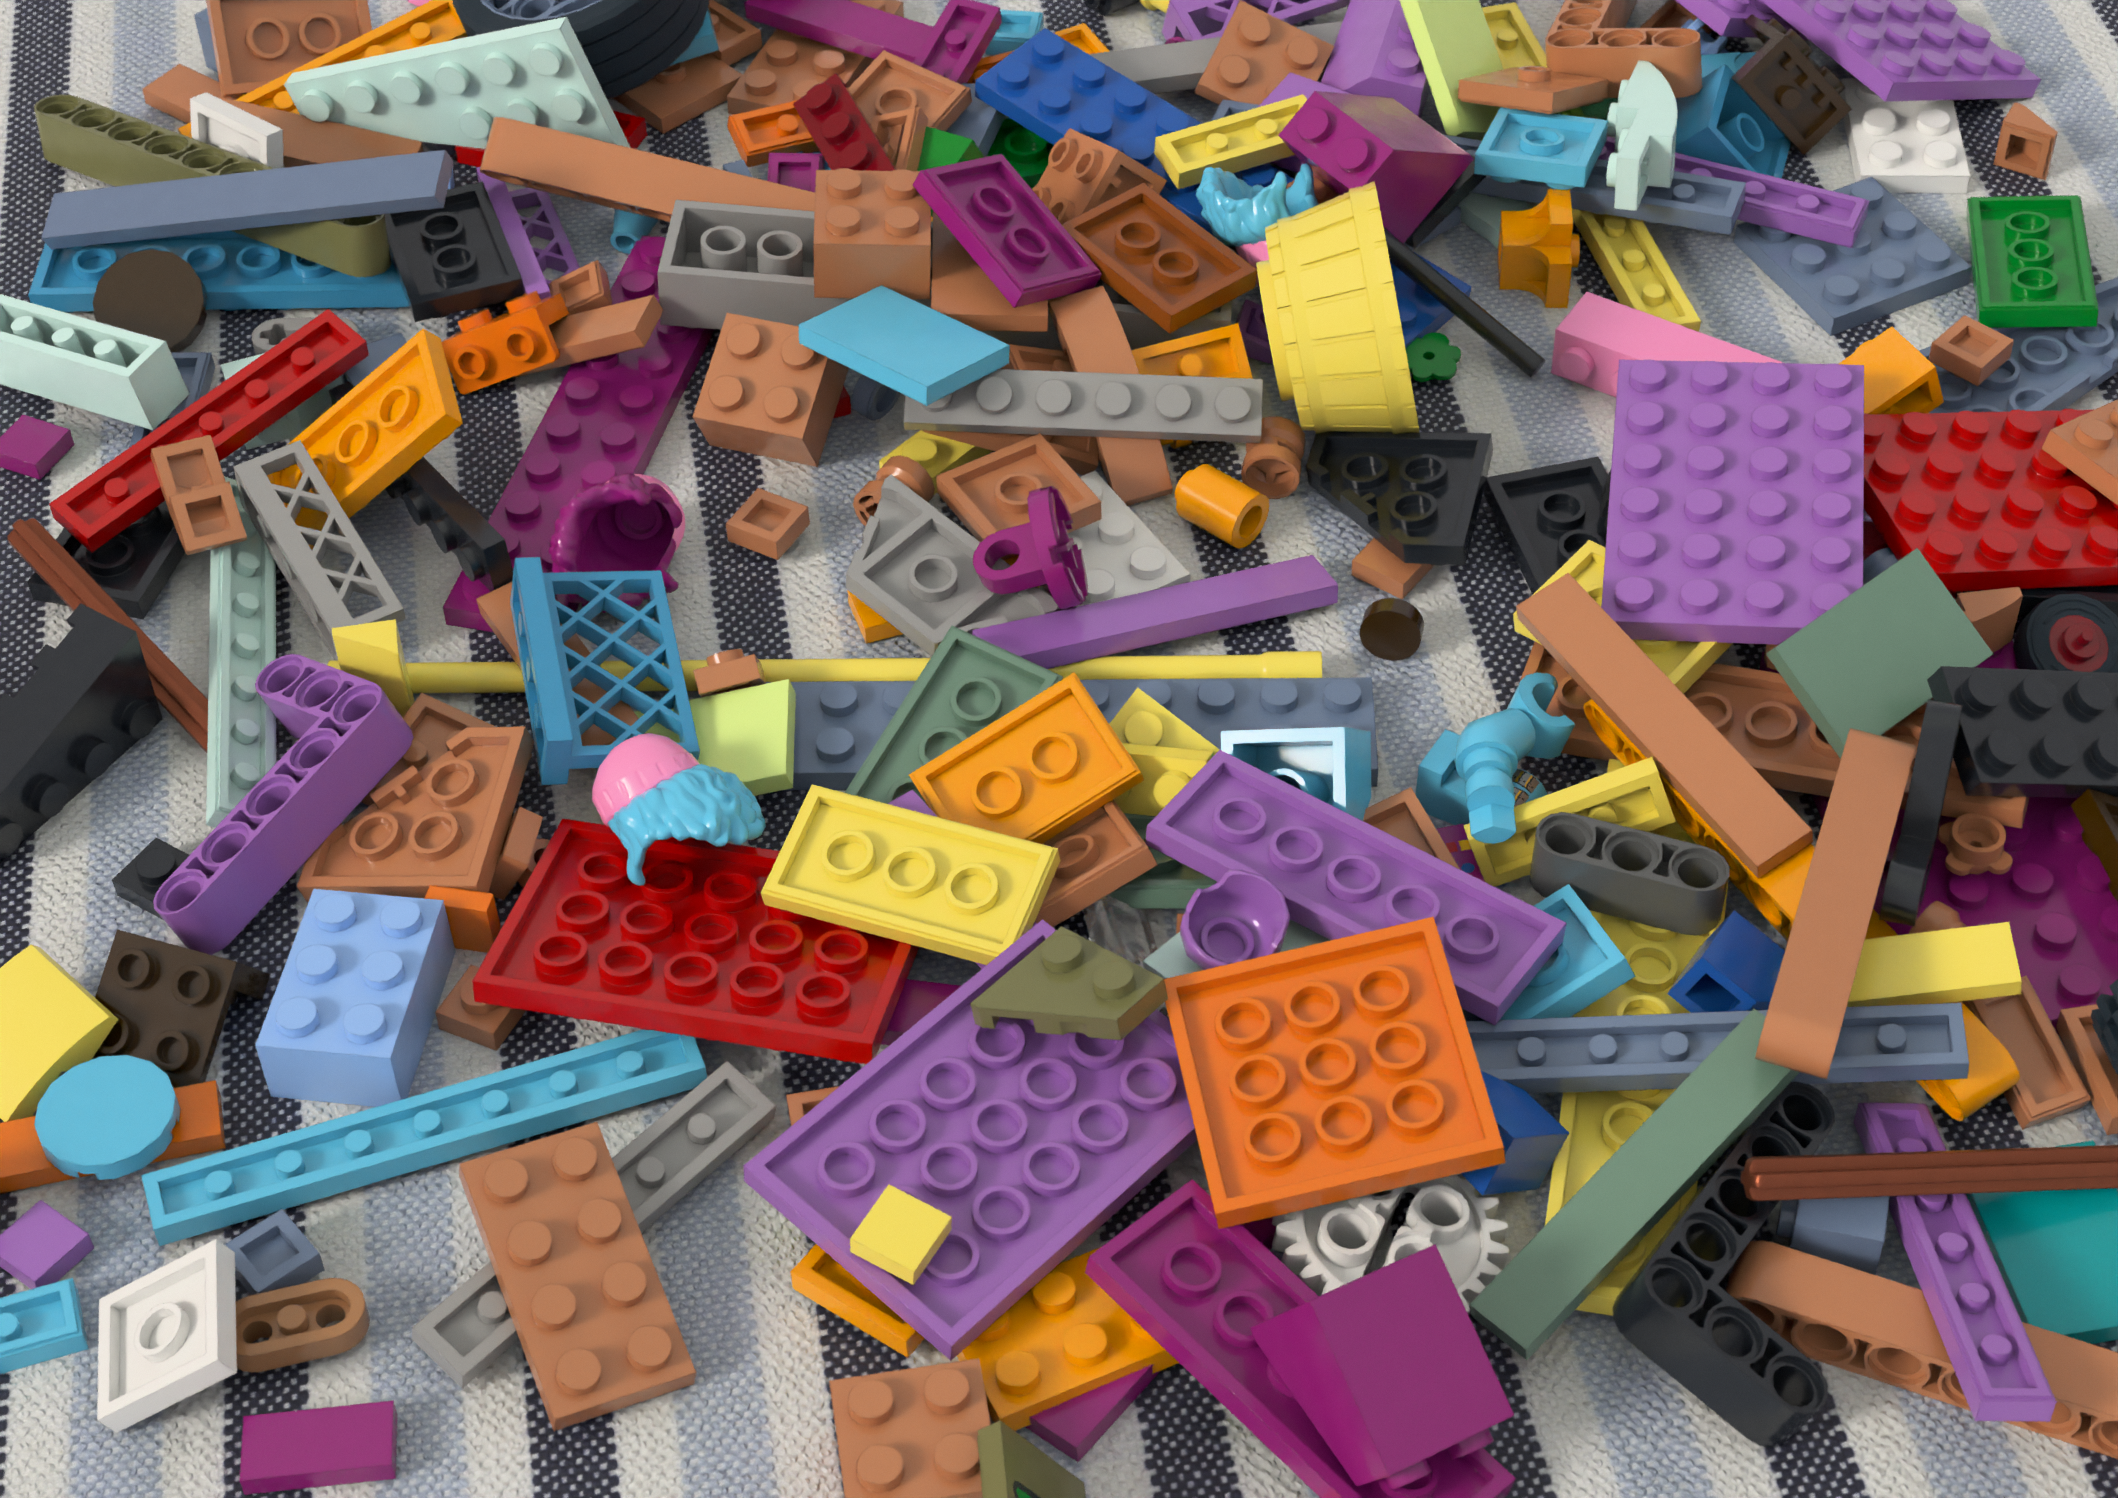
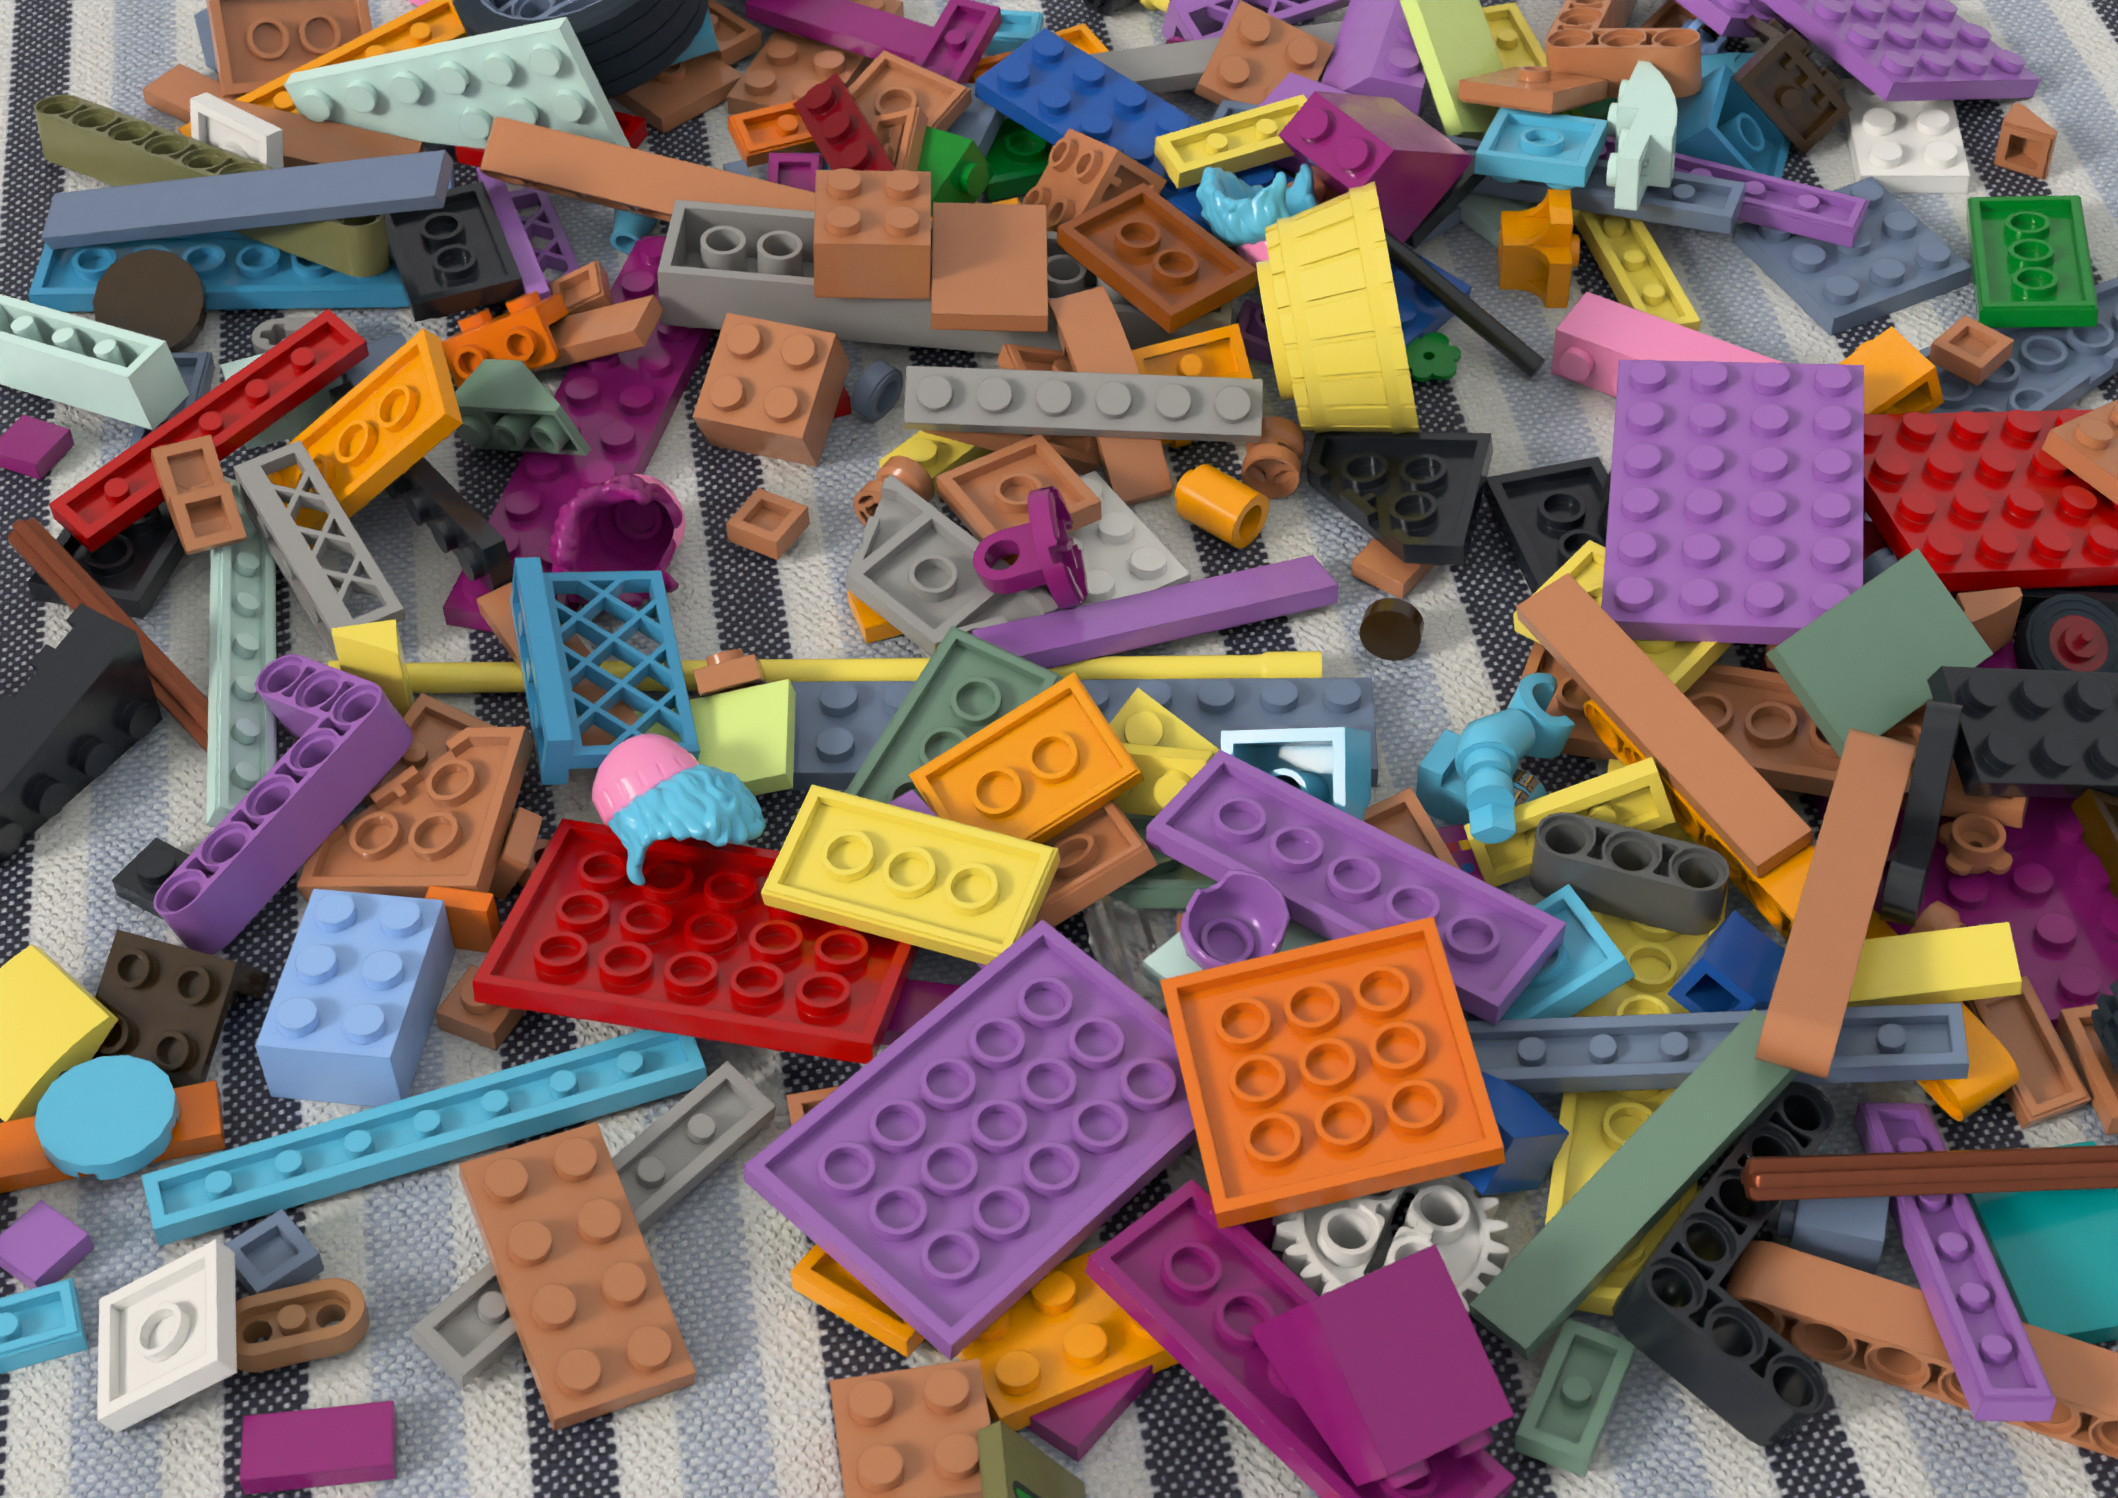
(513, 411): none -> sand green slope
(900, 1234): light yellow tile -> none
(904, 344): medium azure tile -> none
(1007, 230): magenta tile -> none
(1073, 988): olive wing -> none
(1575, 1397): none -> sand green plate

